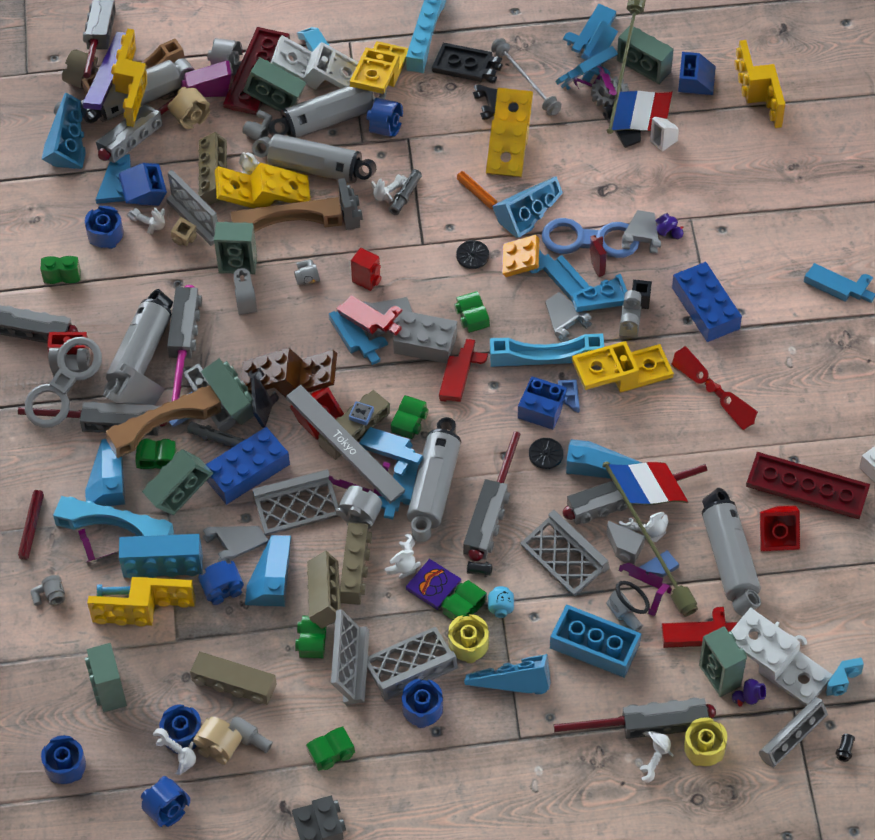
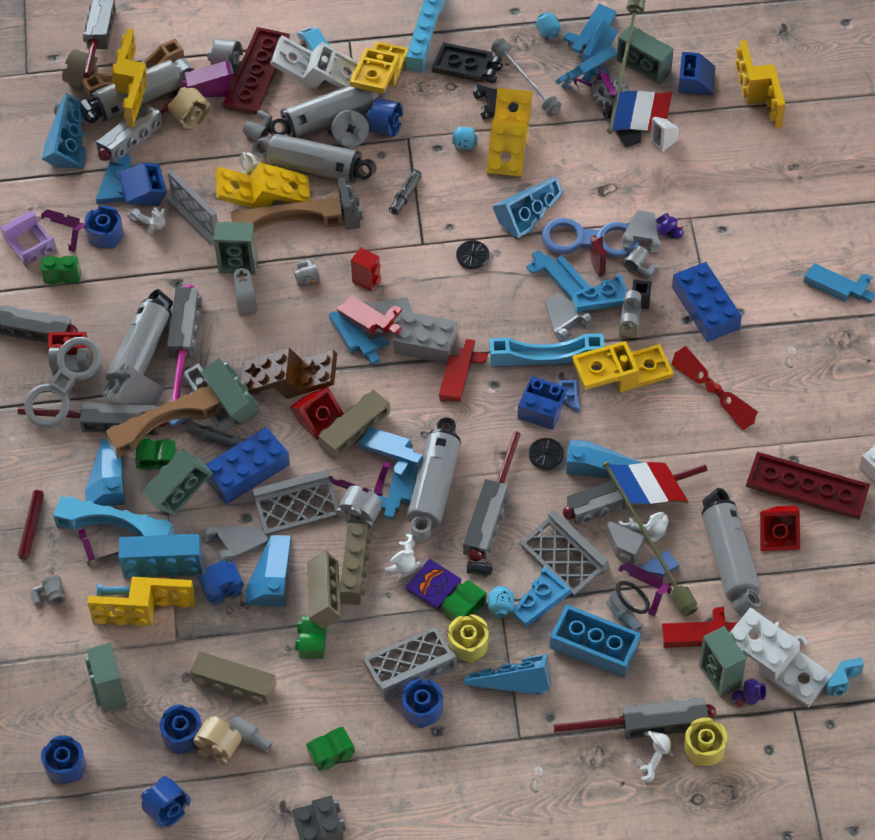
(22, 225): none -> lavender panel
(70, 221): none -> magenta piece
(103, 80): tile -> none
(183, 232): tan brick -> none
(185, 755): white piece -> none
(211, 155): dark tan brick -> none
(261, 401): black flag -> none
(273, 85): sand green brick -> none
(340, 124): none -> light grey brick
(345, 444): light grey tile -> none
(350, 659): light grey fence -> none
(361, 413): tile -> none
(382, 193): white piece -> none
(409, 416): green brick -> none
(464, 138): none -> medium azure head
(472, 312): green brick -> none
(476, 189): orange axle -> none
(520, 256): light orange plate -> none
(542, 597): none -> dark azure wing
(548, 25): none -> medium azure head
(635, 261): none -> light grey piece
(793, 732): light grey brick -> none
(845, 748): black pin -> none

